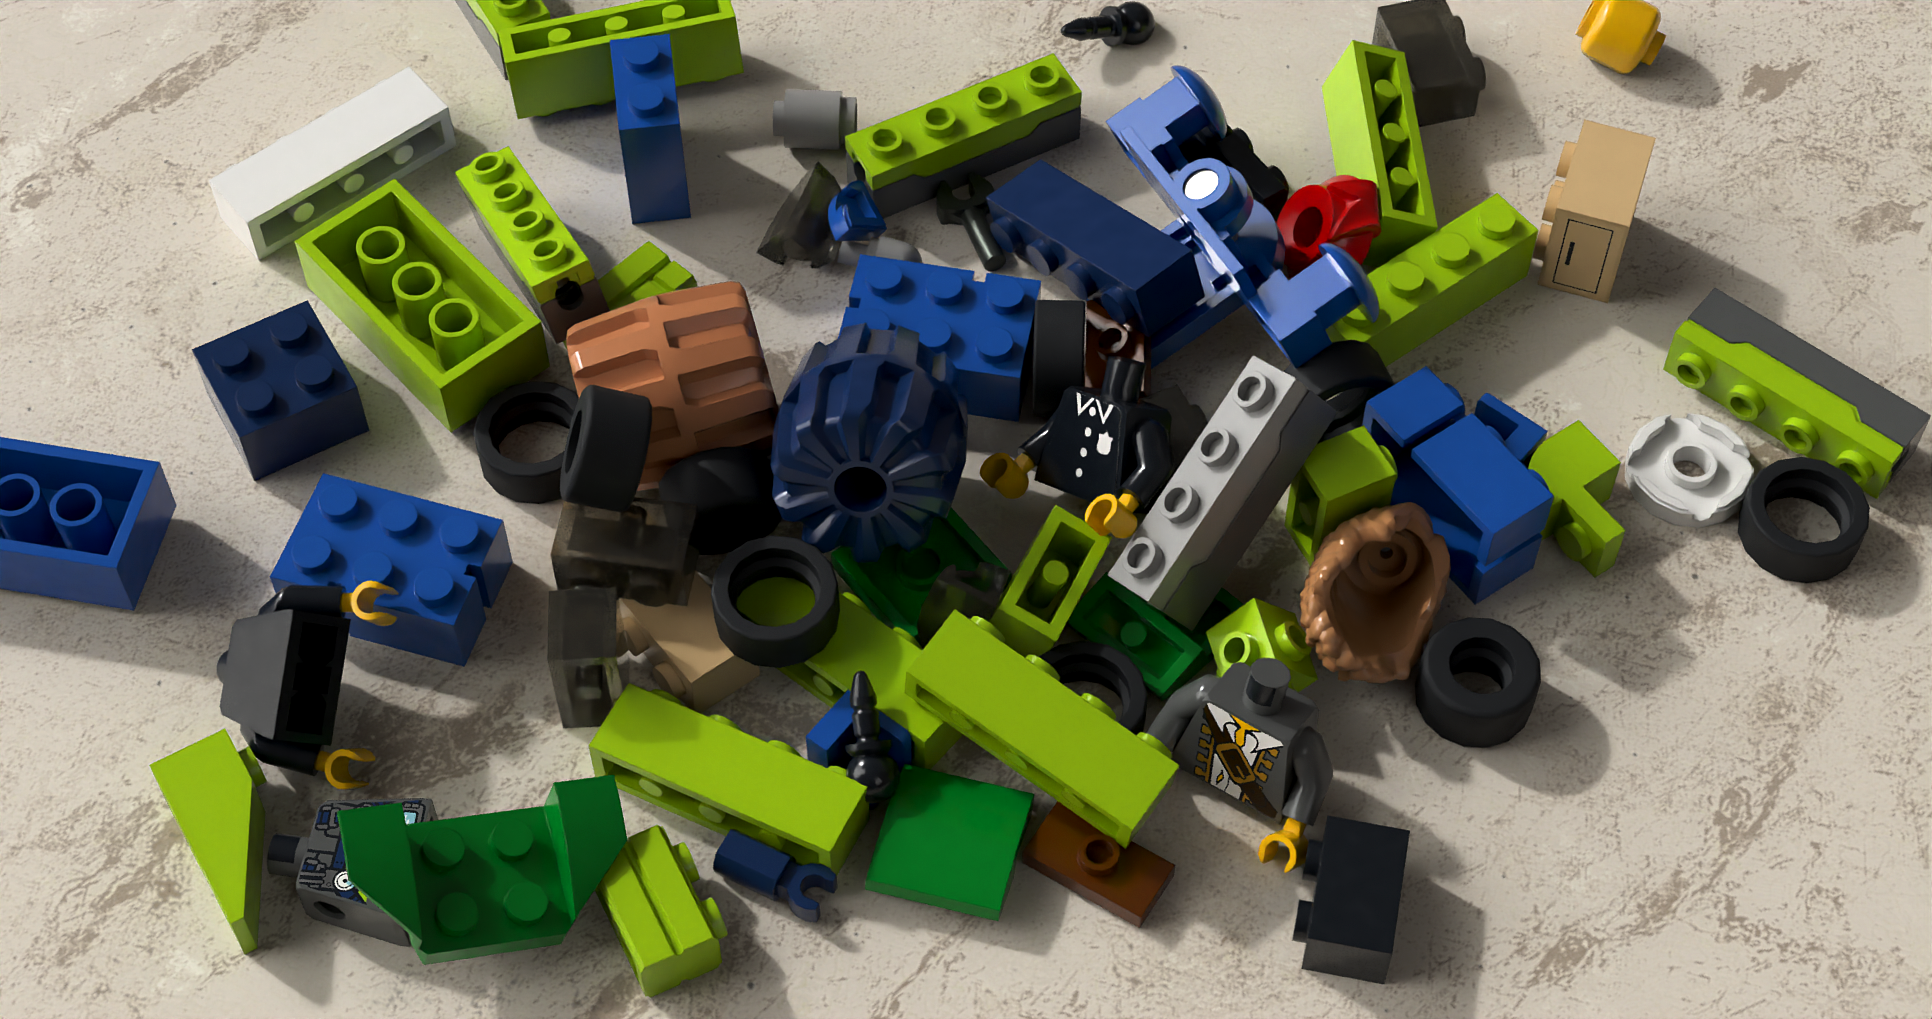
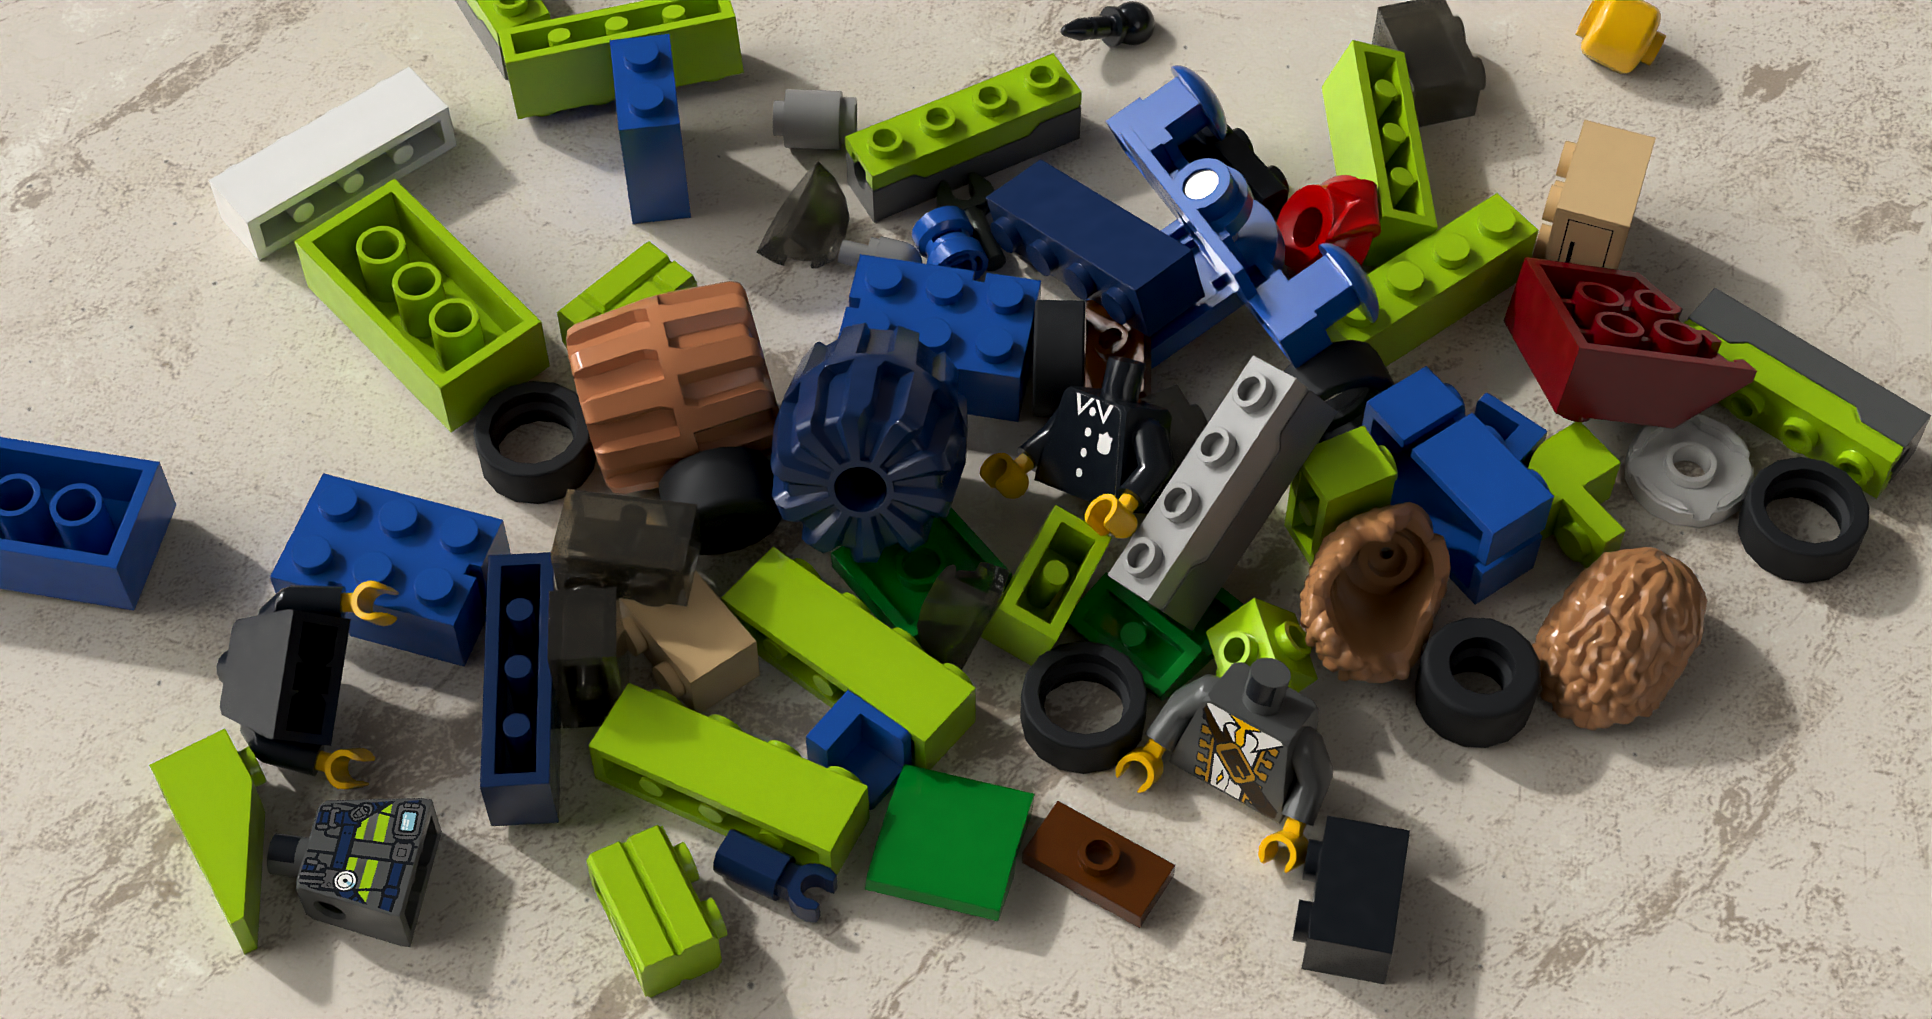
(281, 390): dark blue brick -> none
(489, 877): green piece -> none
(518, 695): none -> dark blue brick
(532, 242): lime piece -> none
(606, 449): black tyre -> none
(767, 559): black tyre -> none
(854, 214): blue tile -> none
(870, 760): black bar -> none
(948, 240): none -> blue wheel
(1041, 726): lime brick -> none
(1615, 347): none -> dark red wedge
(1620, 637): none -> medium nougat hair

